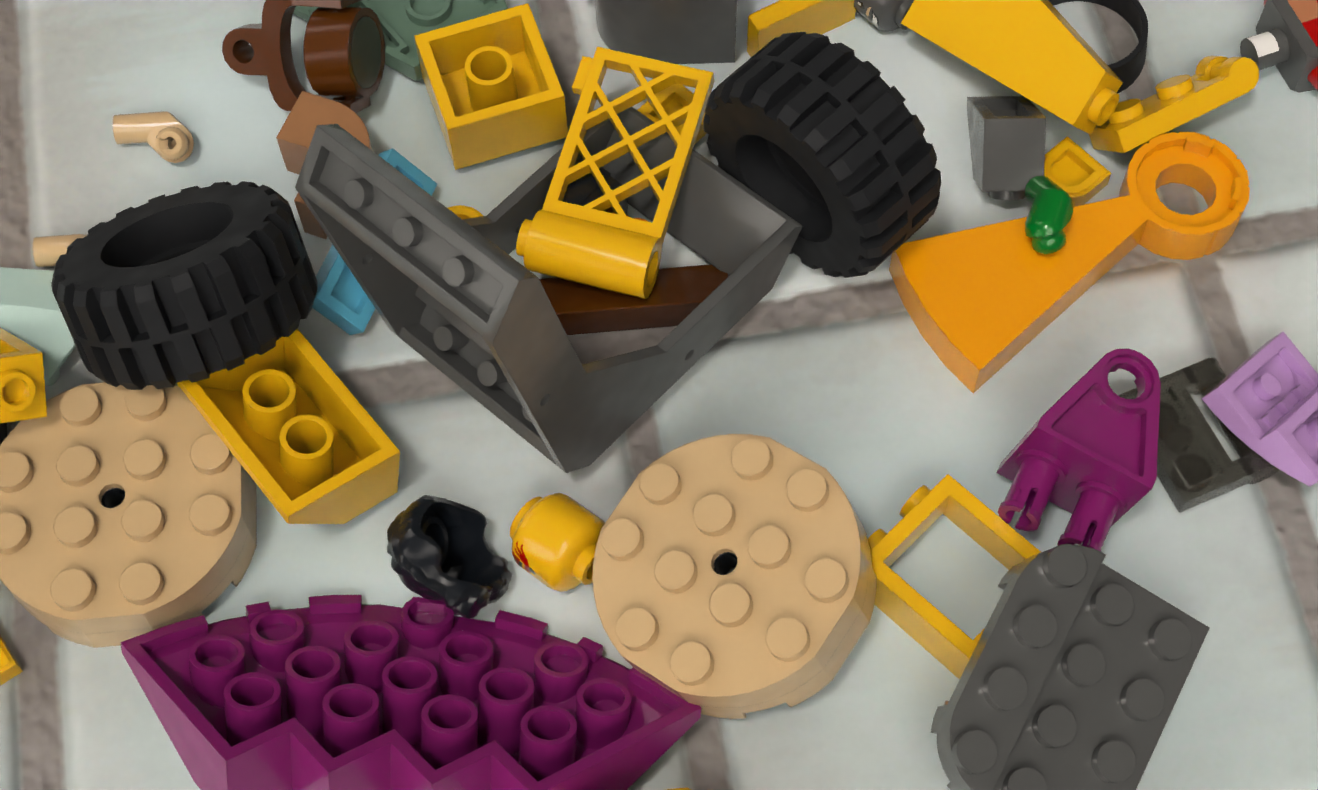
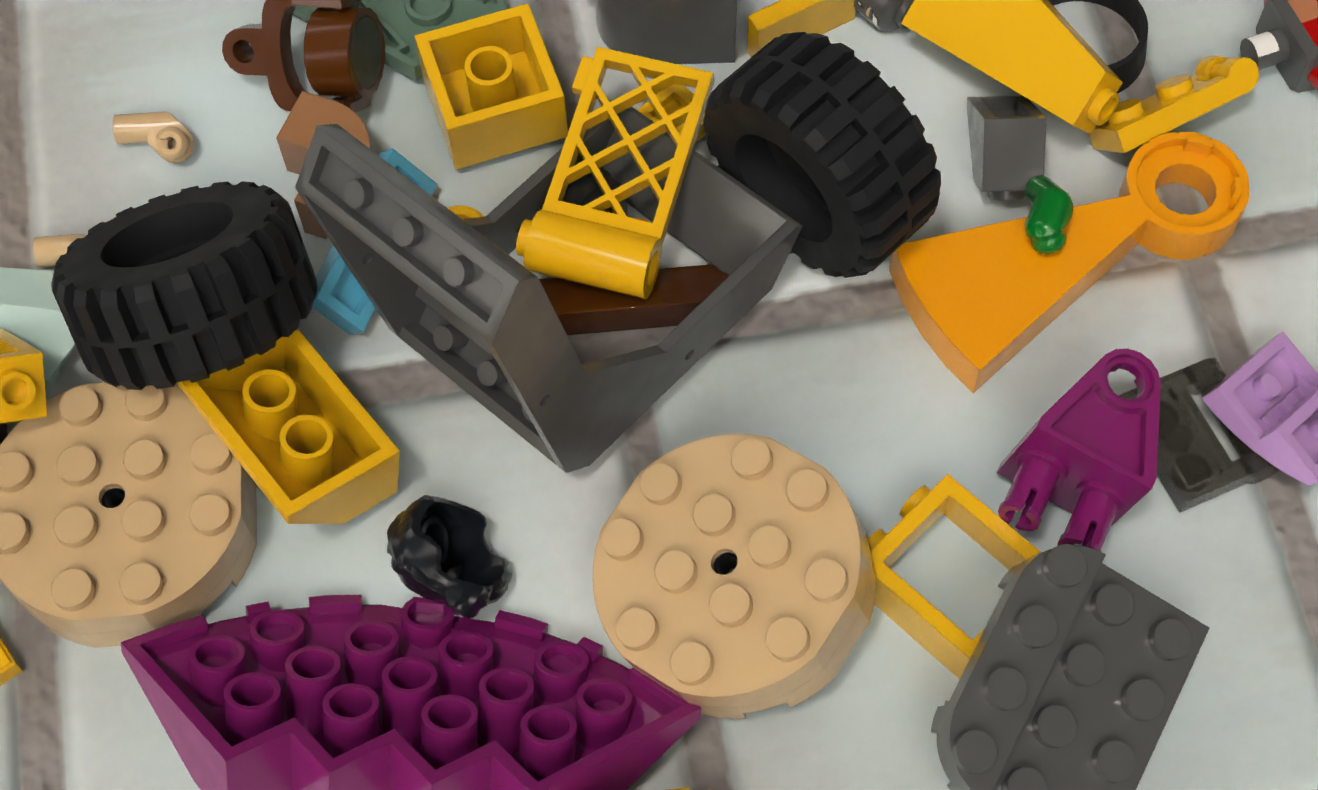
(556, 541): yellow head -> none
(1075, 171): yellow tile -> none

